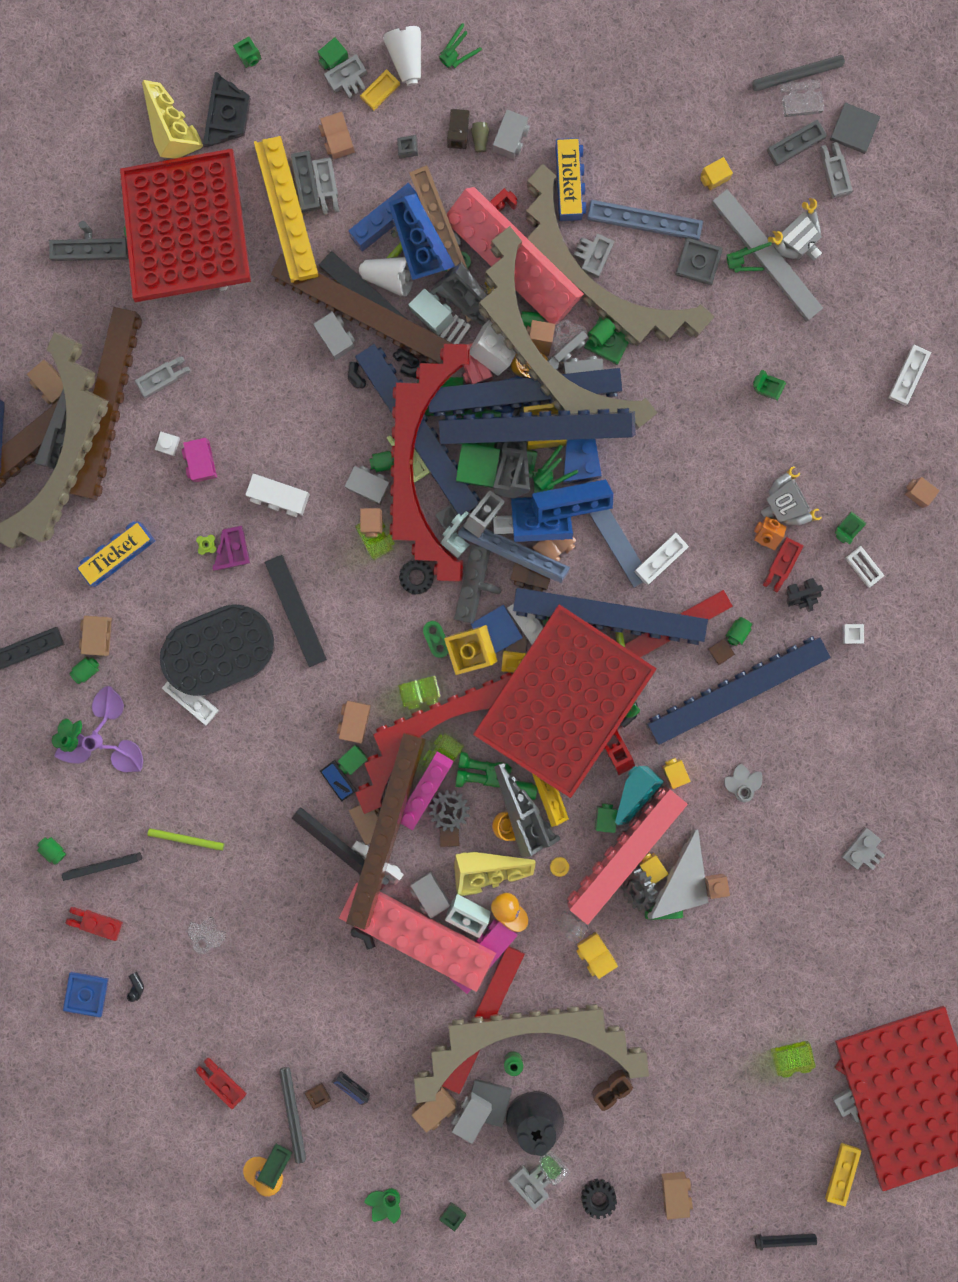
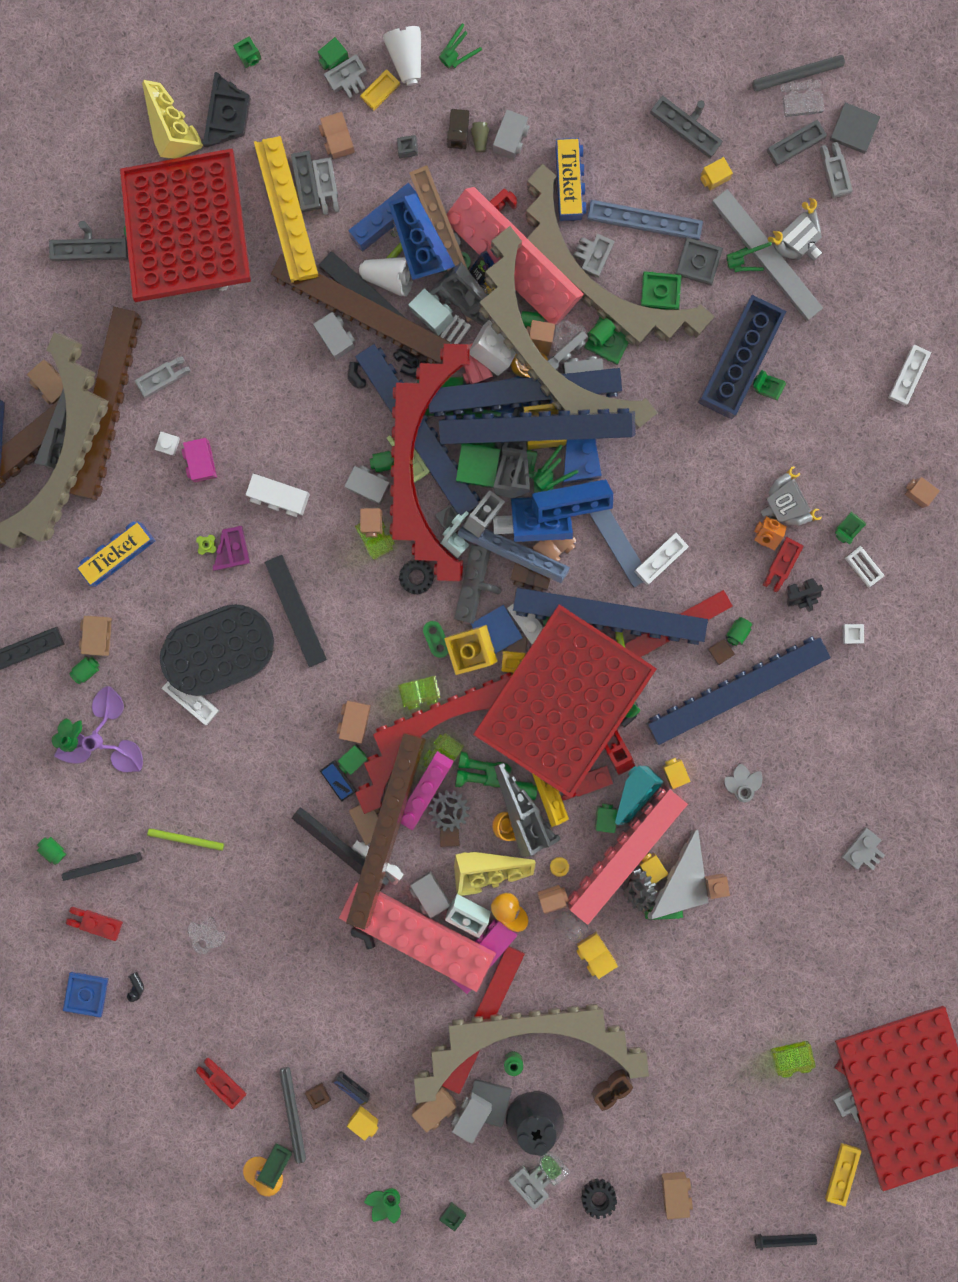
(363, 1123): none -> yellow brick
(481, 265): none -> tile
(553, 899): none -> nougat brick
(593, 781): none -> red hinge
(660, 291): none -> green tile
(686, 125): none -> dark grey plate
(742, 357): none -> dark blue brick

